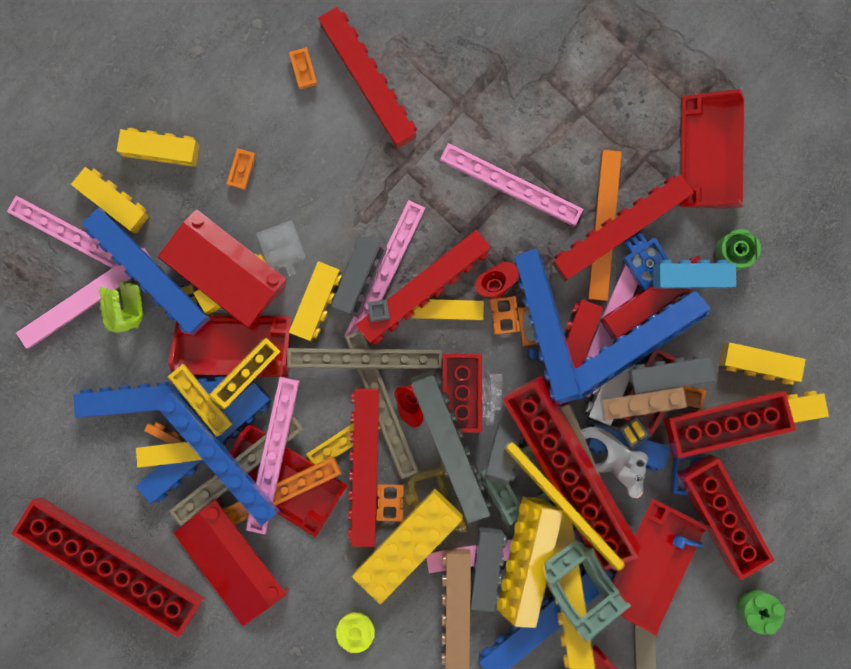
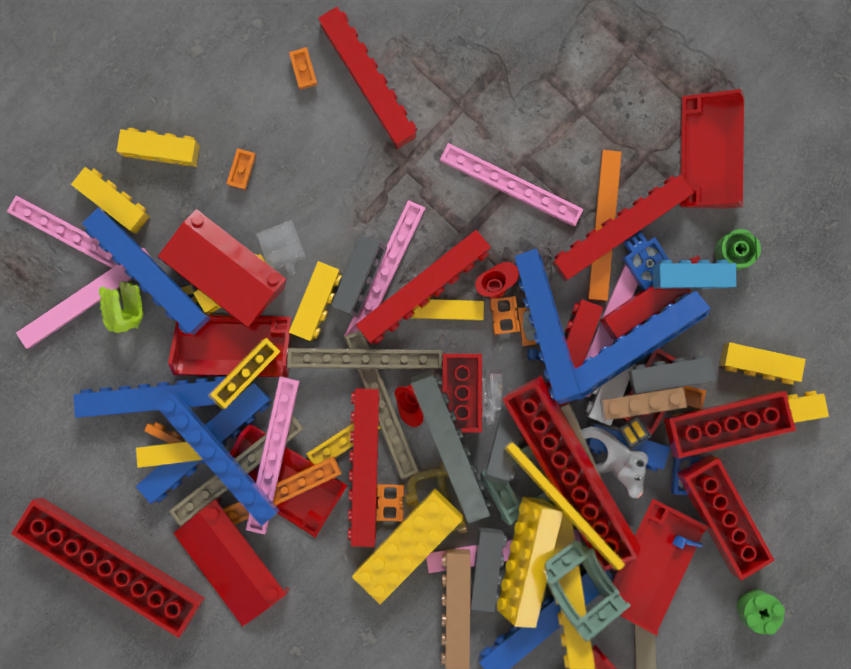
(199, 400): yellow tile -> none
(355, 632): neon yellow tile -> none
(378, 311): dark grey tile -> none

